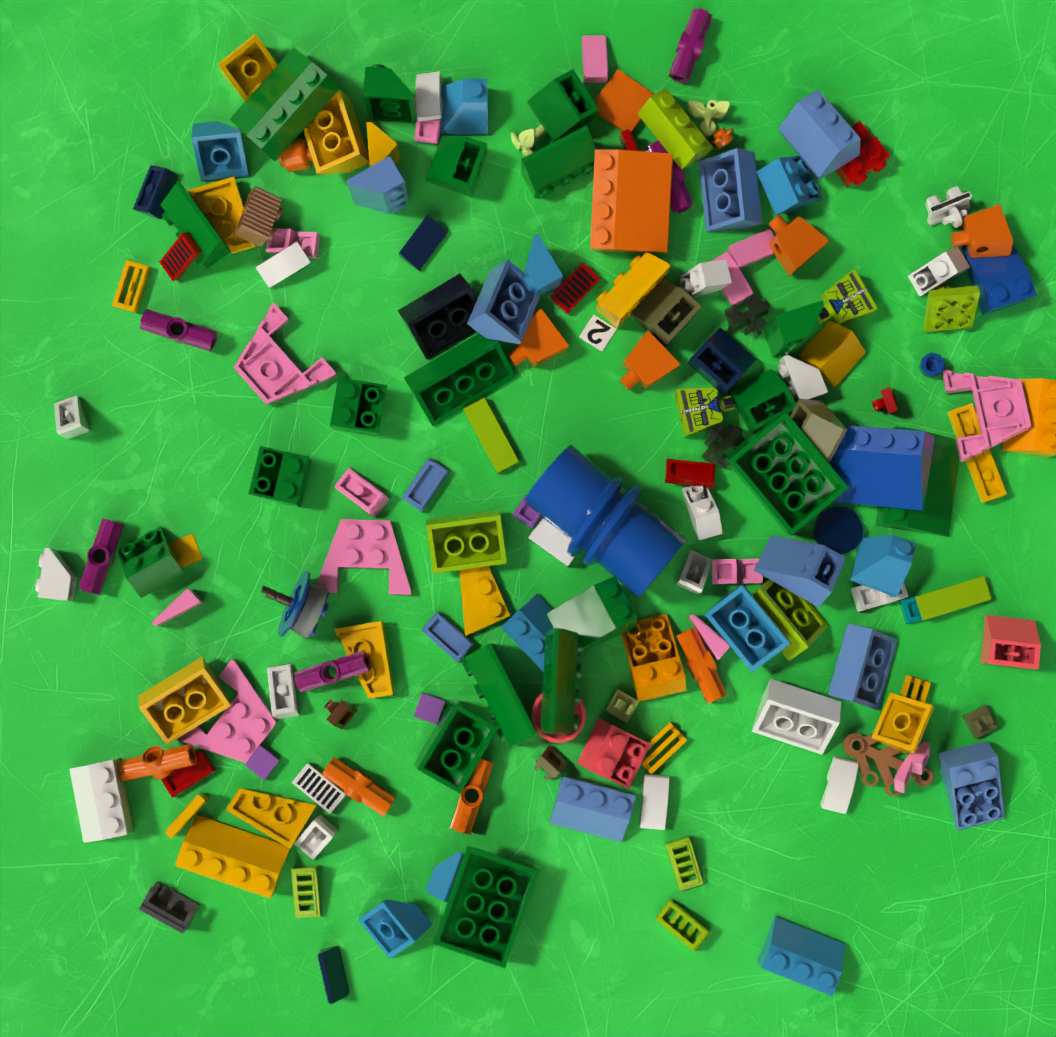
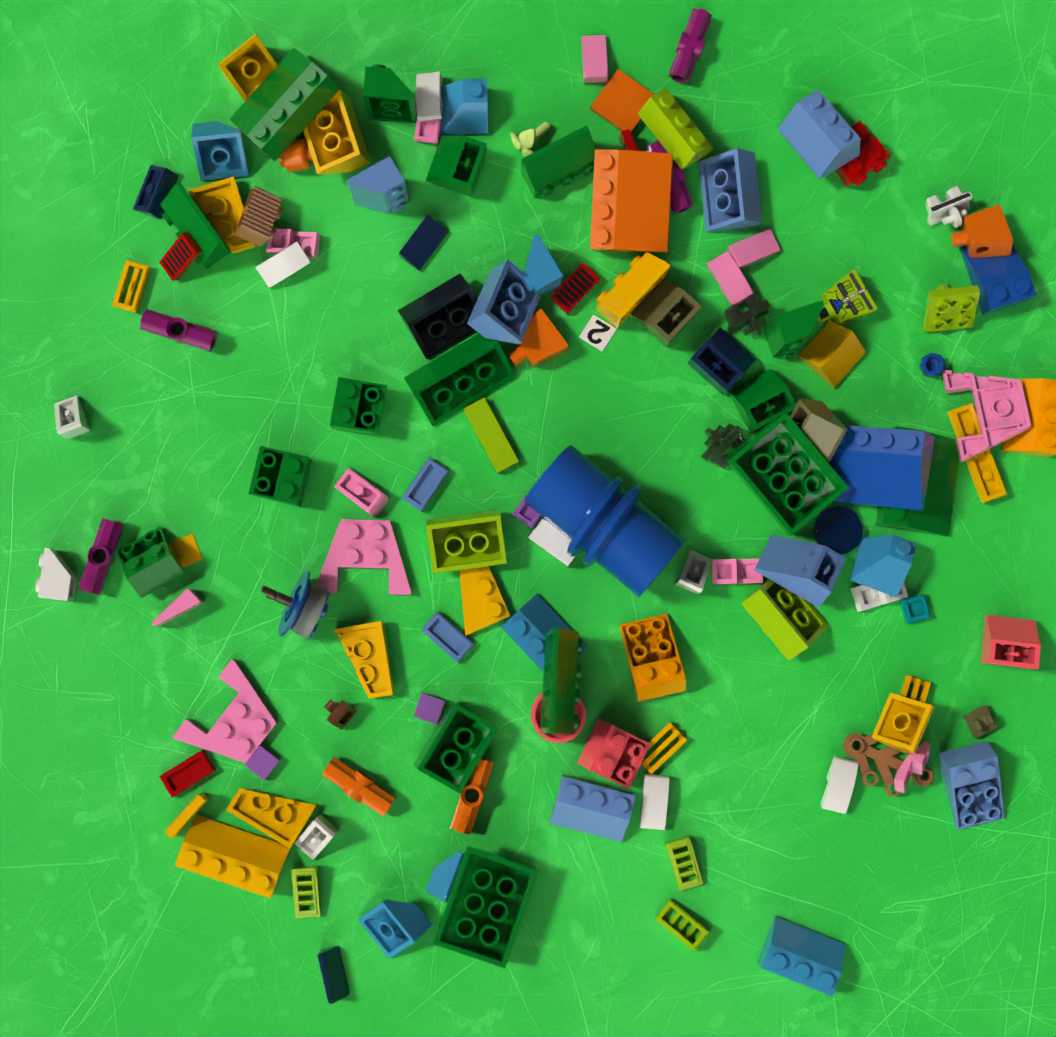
(101, 801): white slope -> none
(157, 762): orange piece -> none
(169, 907): dark grey hinge -> none
(183, 701): yellow slope -> none
(269, 368): bright pink wing -> none
(282, 692): white slope -> none
(318, 788): tile -> none
(345, 667): magenta piece -> none
(380, 145): yellow slope -> none
(499, 694): green slope -> none
(551, 762): olive tile -> none
(563, 105): green slope -> none
(596, 614): slope -> none
(622, 705): yellowish green tile -> none
(647, 363): orange torso -> none
(690, 473): red tile -> none
(700, 409): lime torso -> none
(701, 665): orange piece -> none
(702, 511): white slope -> none
(706, 278): white slope -> none
(713, 110): yellowish green plant -> none
(714, 642): bright pink slope -> none
(722, 137): orange plate -> none
(747, 627): dark azure slope -> none
(789, 184): dark azure slope -> none
(795, 242): orange torso -> none
(797, 716): white slope -> none
(802, 379): white slope -> none
(863, 666): medium blue slope -> none
(888, 401): red tile -> none
(938, 271): white slope -> none
(953, 598): lime tile -> none

